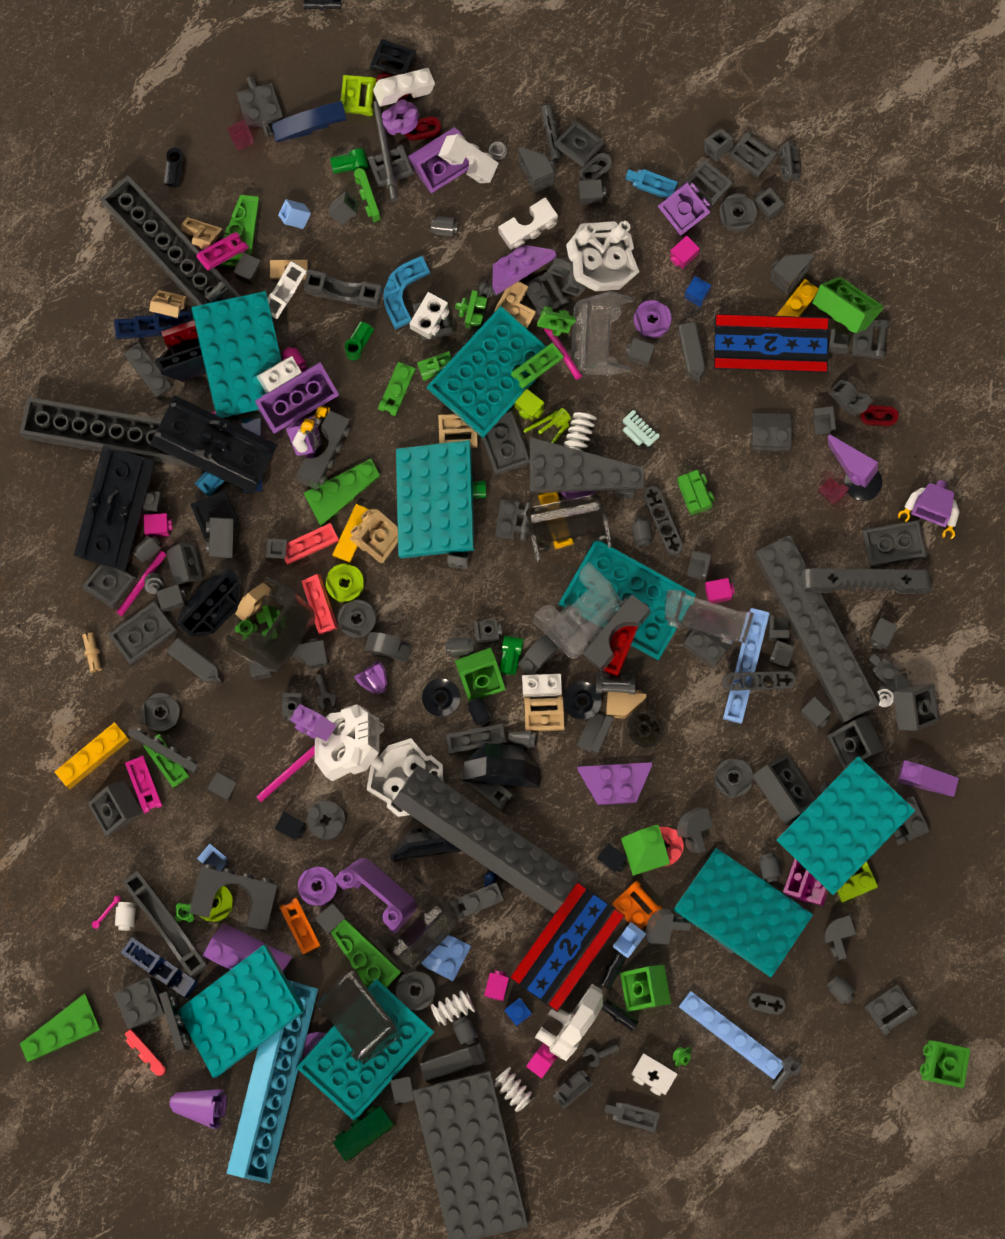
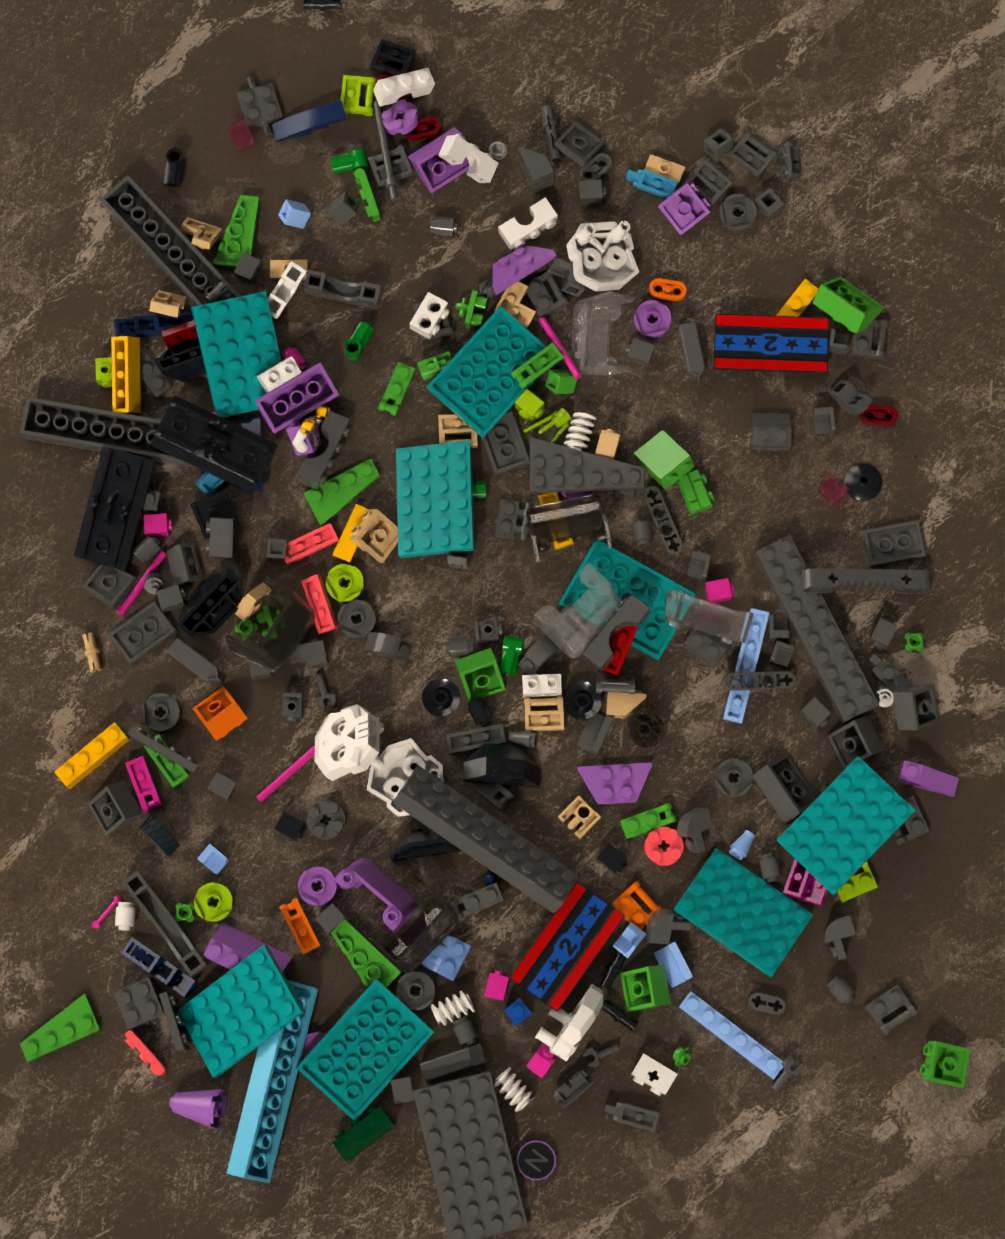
(104, 371): none -> lime brick
(126, 374): none -> yellow brick
(159, 836): none -> black wheel
(220, 713): none -> orange slope
(222, 251): dark pink plate -> none
(260, 894): dark grey arch -> none
(312, 723): medium lavender brick -> none
(357, 1017): clear smoke windscreen -> none
(373, 678): medium lavender brick -> none
(396, 286): dark azure plate -> none
(536, 1160): none -> black tile
(556, 321): bright green hips -> none
(561, 381): none -> bright green panel
(588, 822): none -> tan brick
(608, 444): none -> tan slope
(636, 433): light aqua piece -> none
(645, 850): bright green slope -> none
(647, 821): none -> bright green plate
(664, 459): none -> bright green brick
(665, 168): none -> tan plate
(668, 288): none -> orange plate
(674, 963): none -> light blue panel
(684, 252): dark pink brick -> none
(697, 291): blue brick -> none
(741, 846): none -> light blue cone
(790, 270): dark grey slope -> none
(855, 464): medium lavender slope -> none
(914, 637): none -> bright green plate
(934, 505): medium lavender torso -> none

